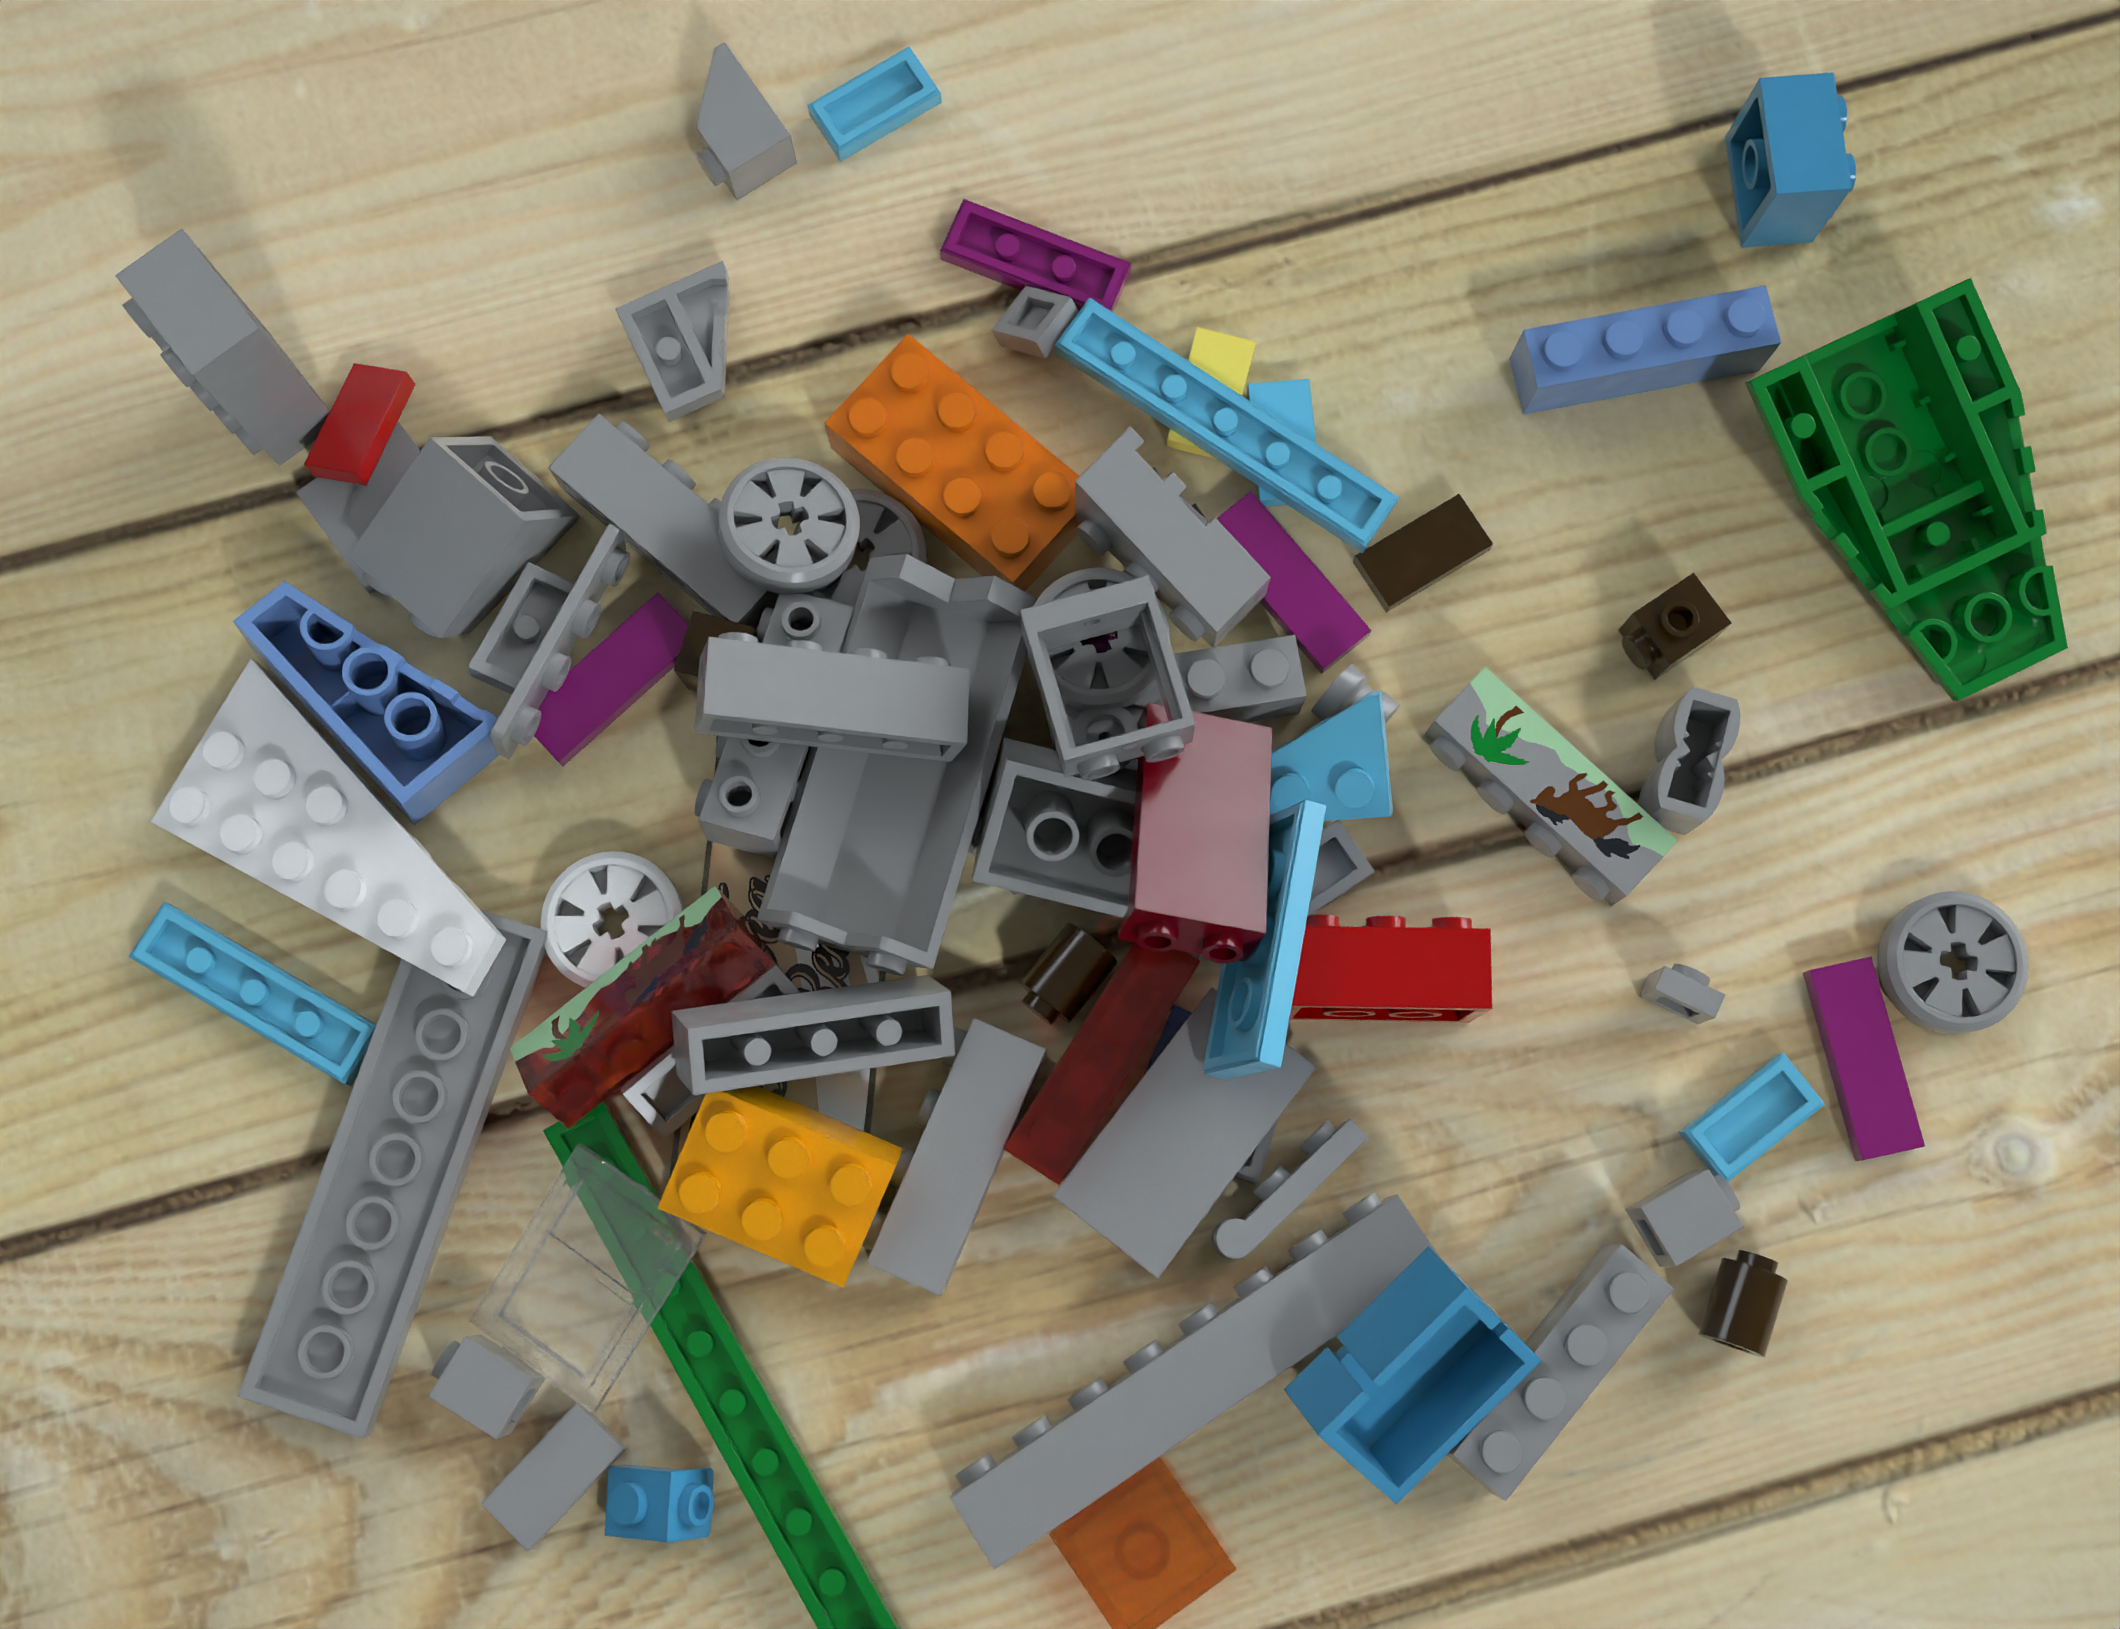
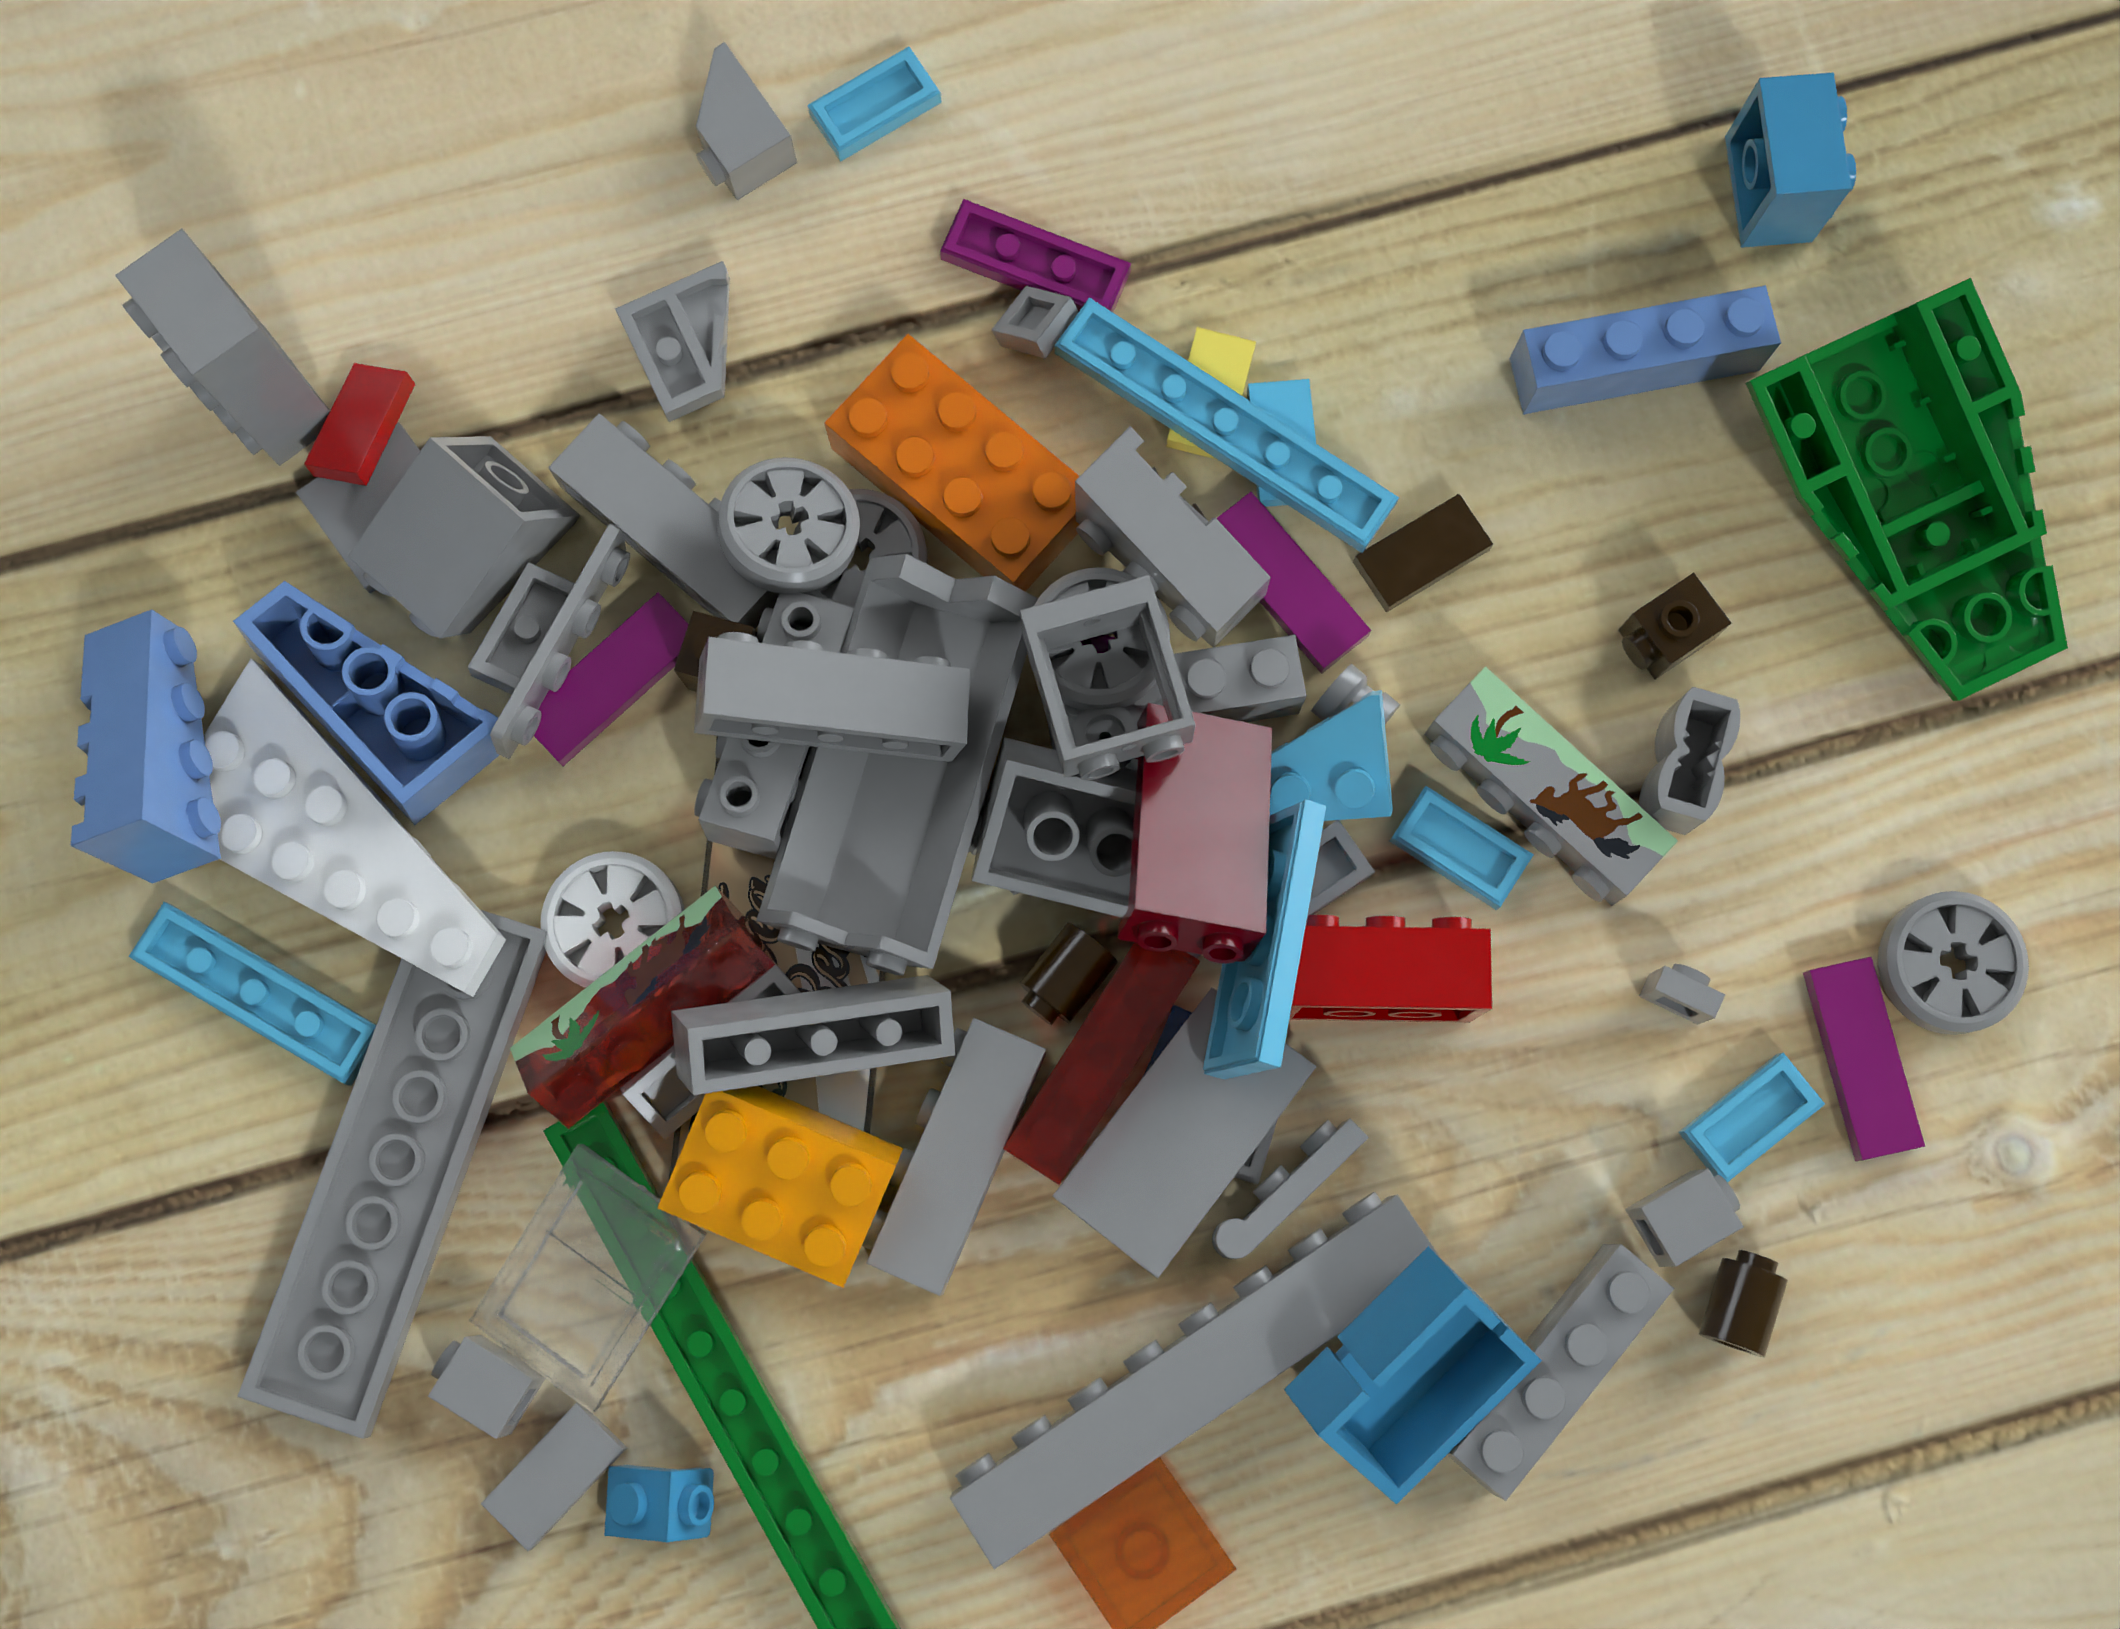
(145, 752): none -> medium blue wedge
(1461, 848): none -> medium azure tile

